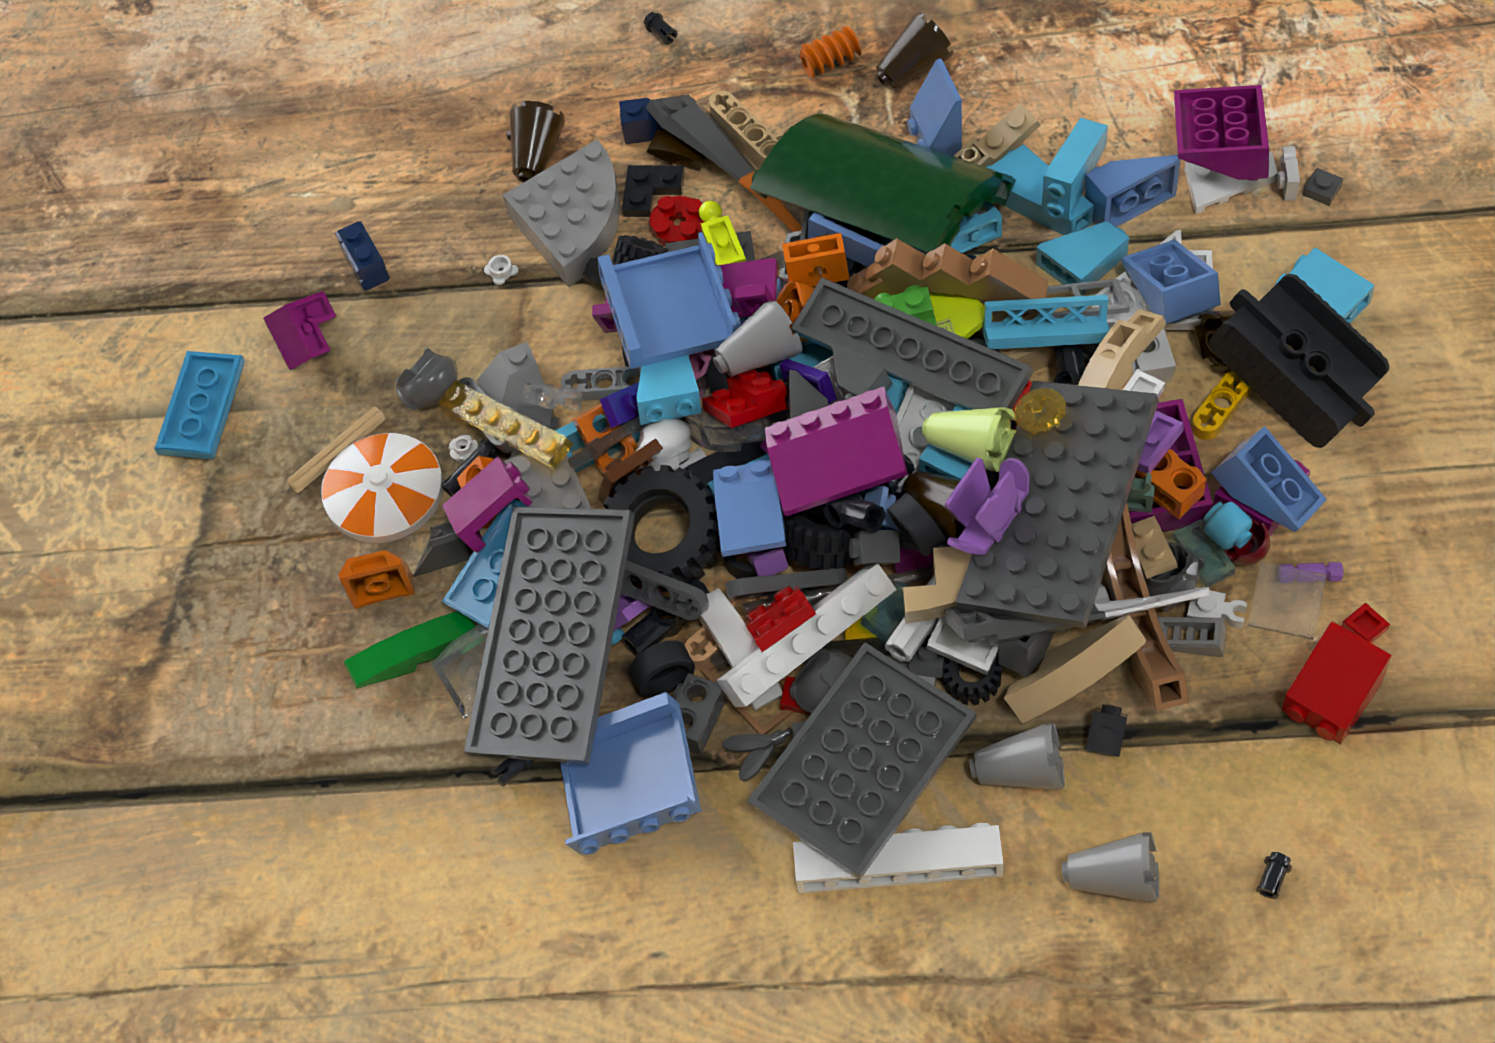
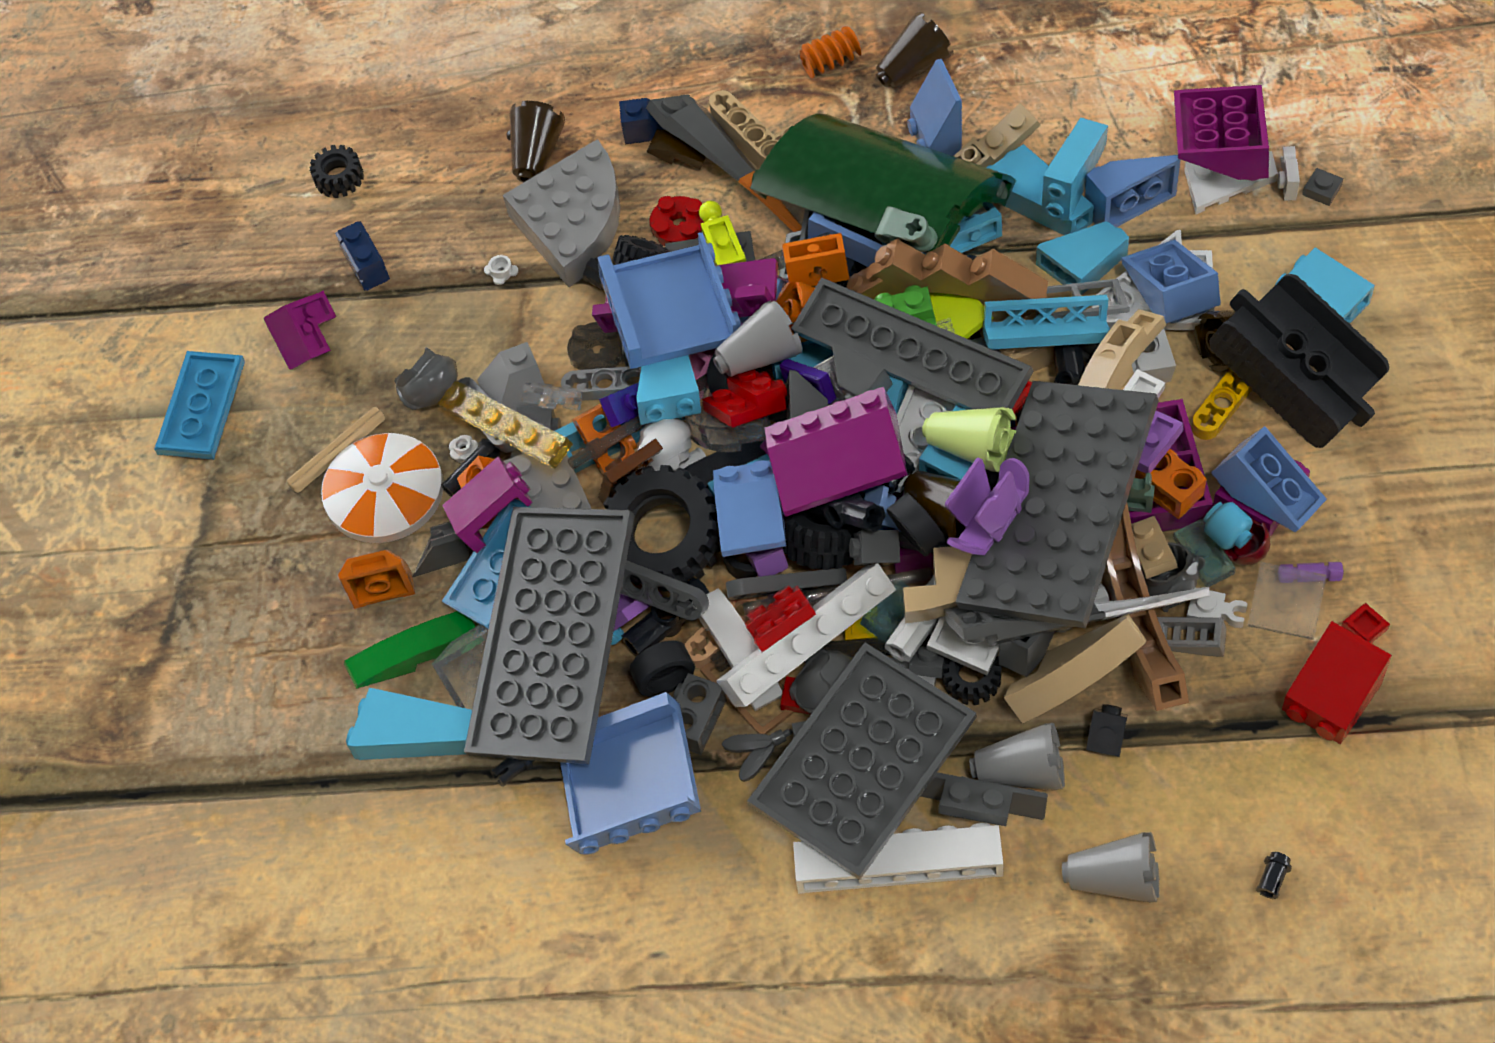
(340, 182): none -> black tyre
(406, 727): none -> medium azure slope
(585, 338): none -> clear smoke plate
(647, 181): black plate -> none
(655, 23): black pin -> none
(908, 228): none -> sand green piece
(984, 800): none -> dark grey bracket
(1033, 403): clear yellow gear -> none

